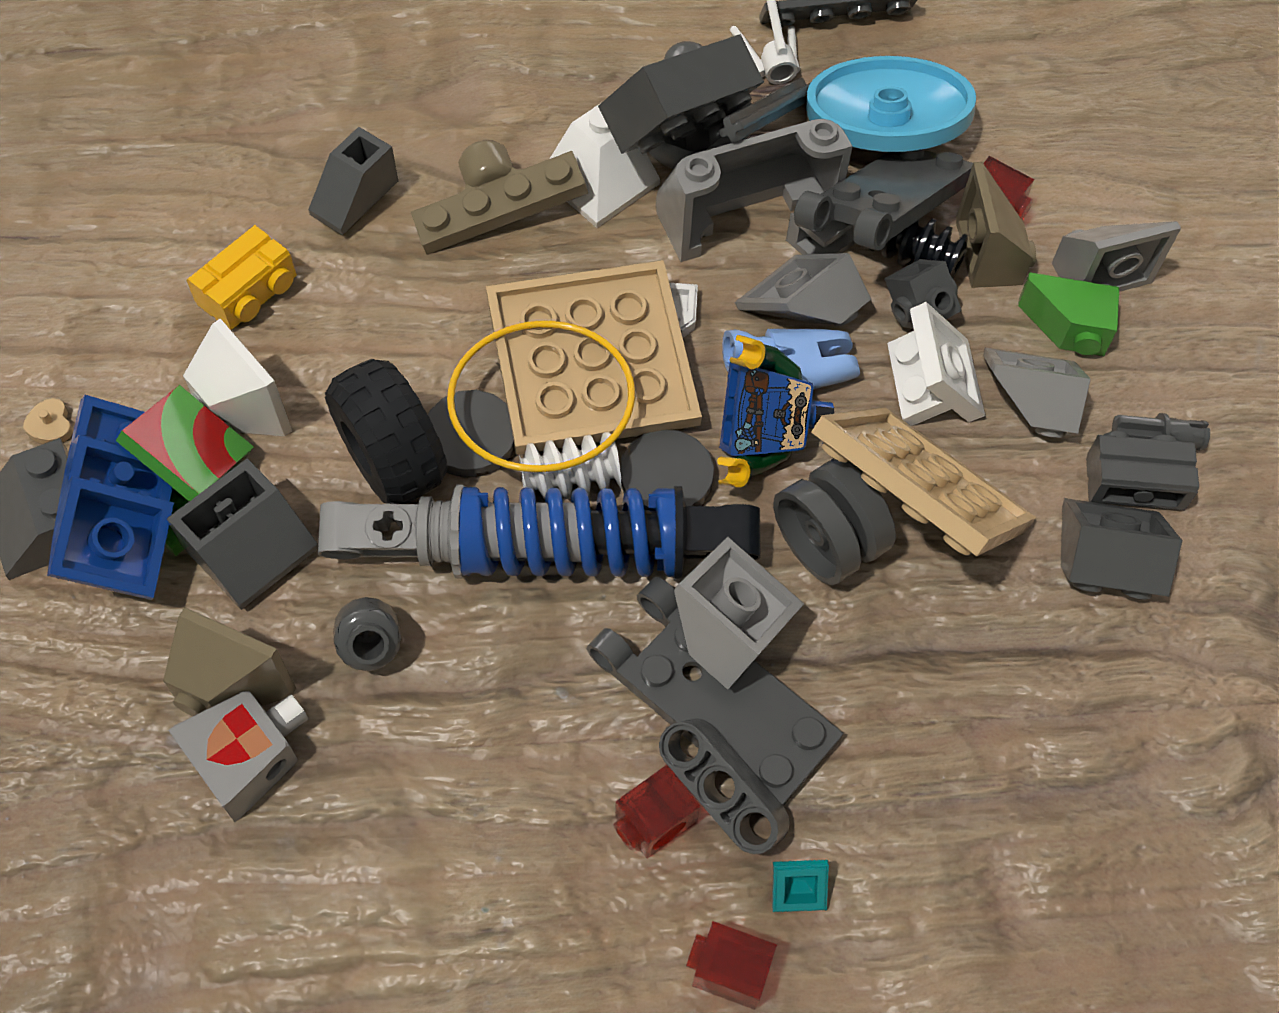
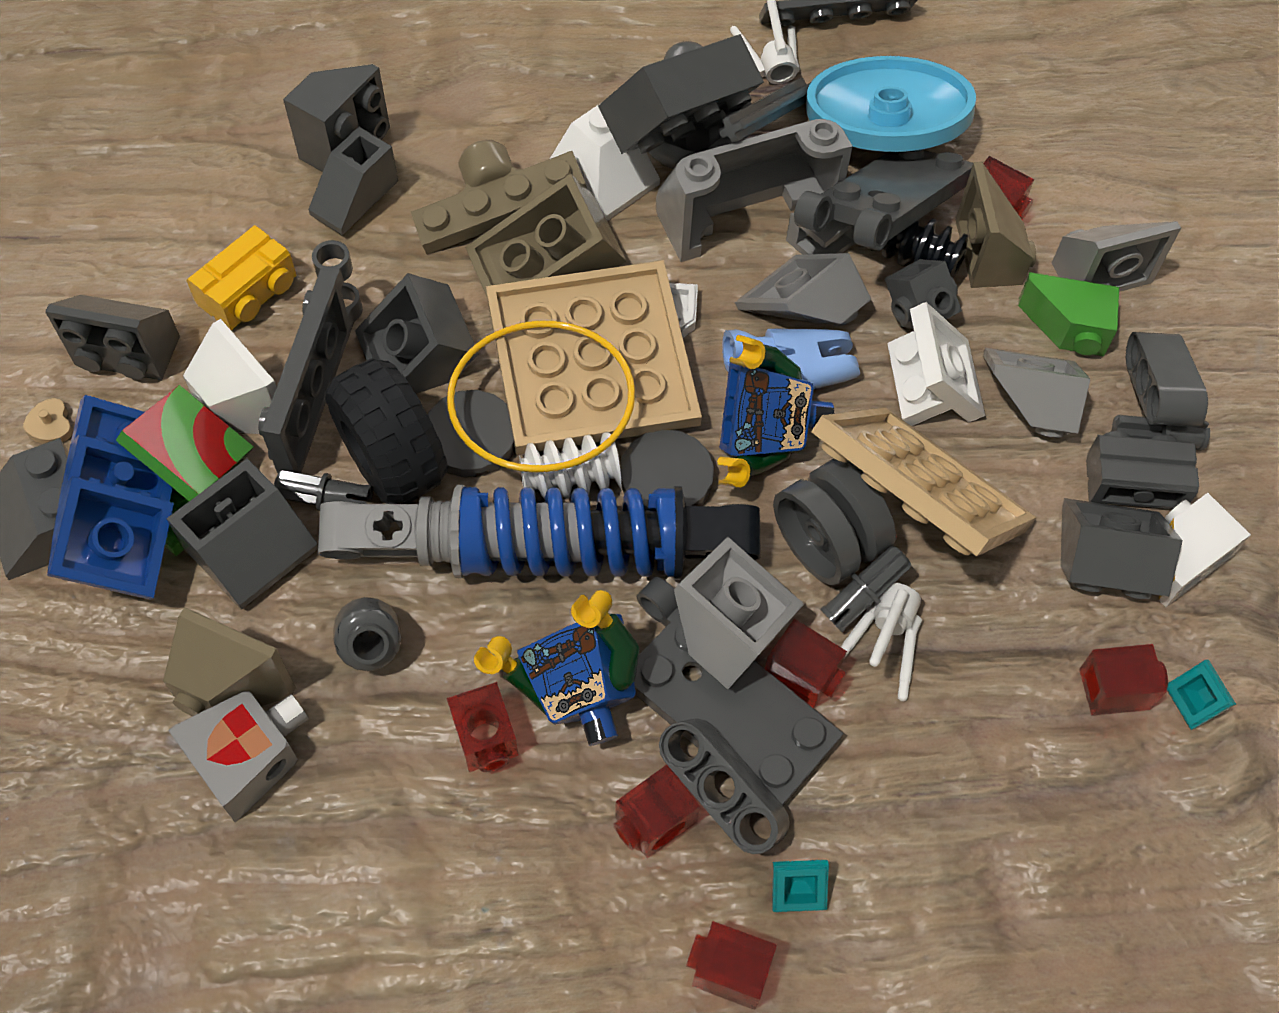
(115, 335): none -> dark grey slope
(312, 361): none -> dark grey hinge
(319, 490): none -> dark grey axle
(332, 106): none -> dark grey slope
(418, 332): none -> dark grey slope
(480, 708): none -> clear red brick
(547, 238): none -> dark tan slope
(574, 670): none -> torso
(807, 663): none -> clear red brick
(866, 587): none -> dark grey axle
(893, 617): none -> white plant
(1123, 679): none -> clear red brick
(1166, 379): none -> dark grey beam
(1200, 694): none -> teal slope
(1208, 542): none -> white slope

